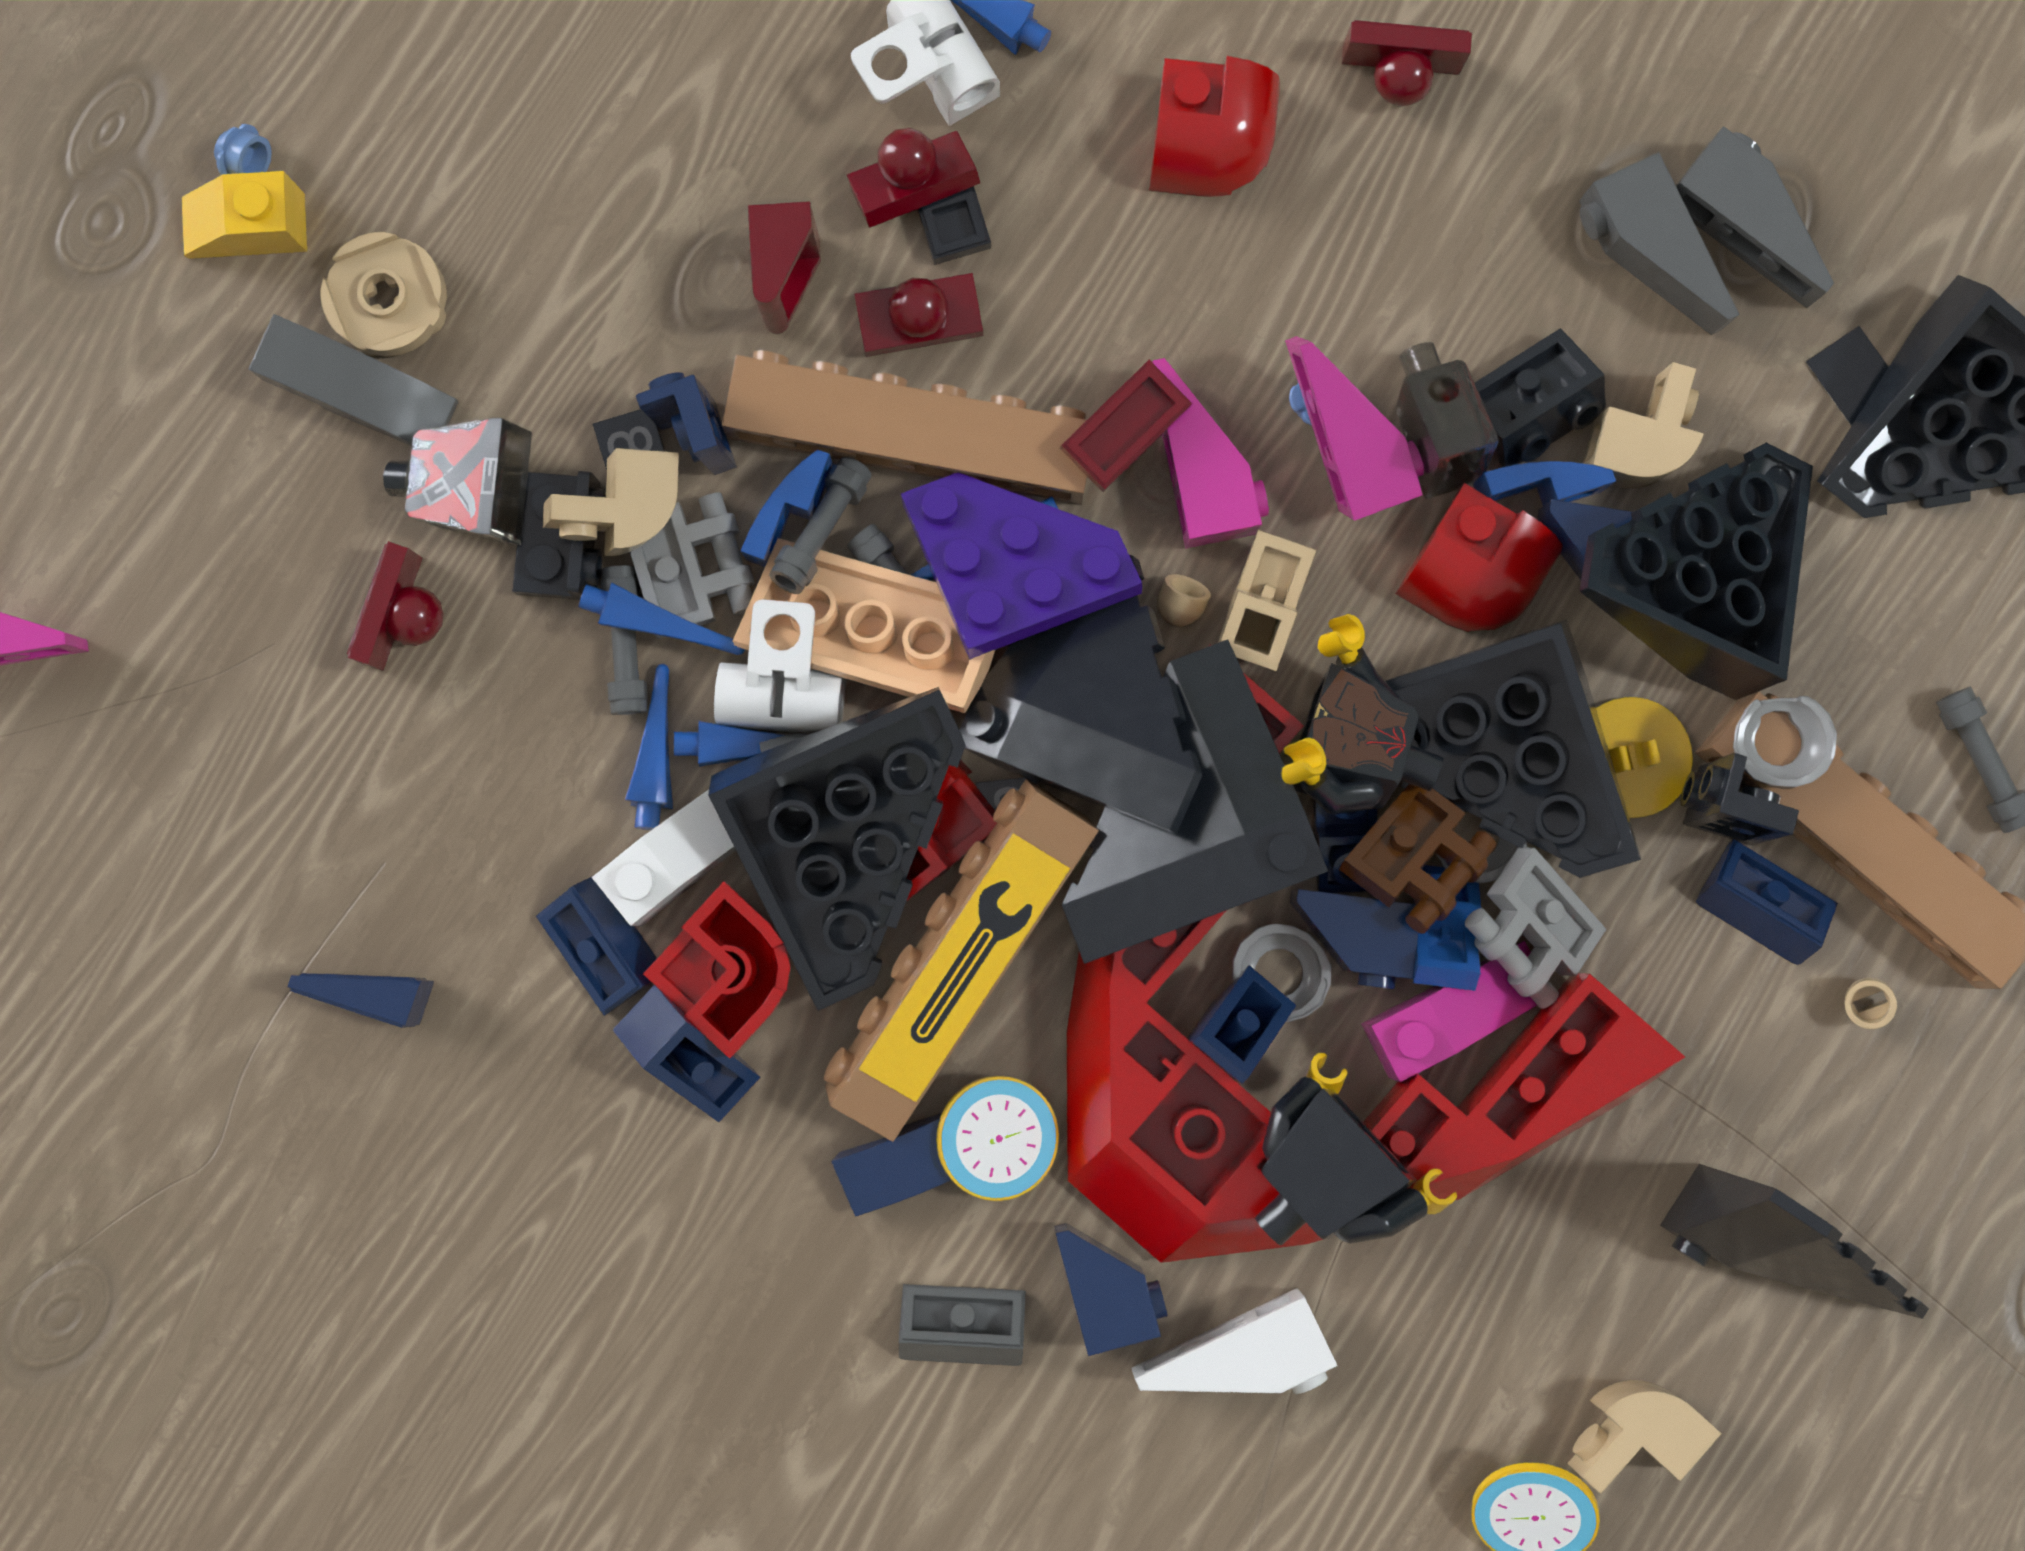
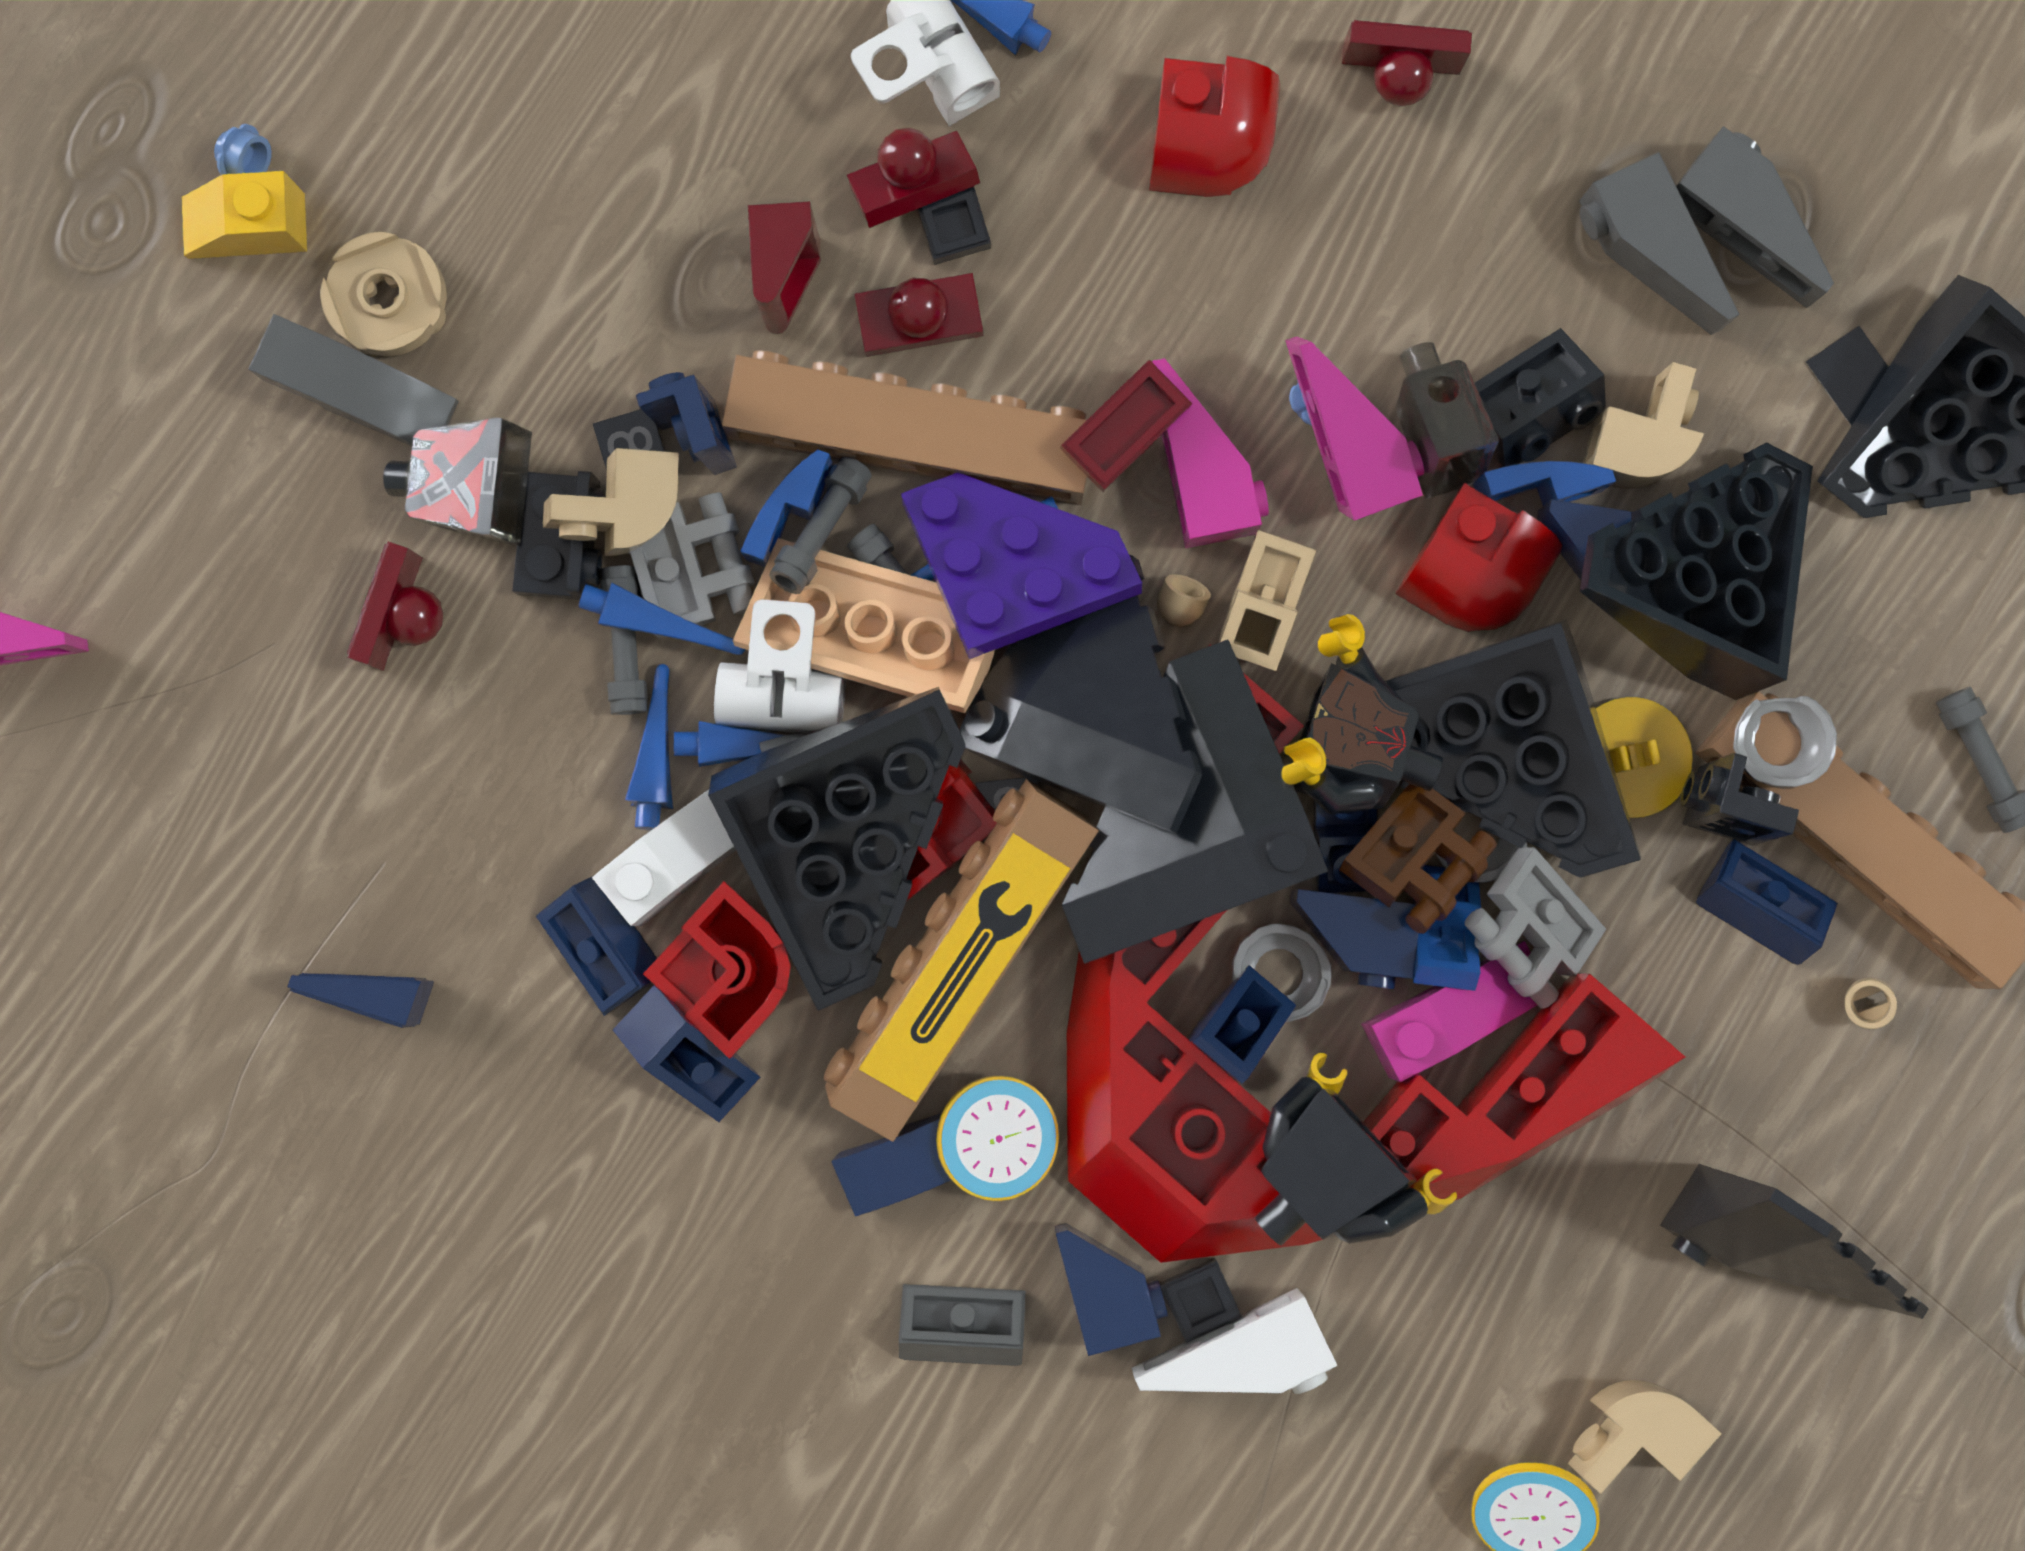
(1200, 1300): none -> black tile

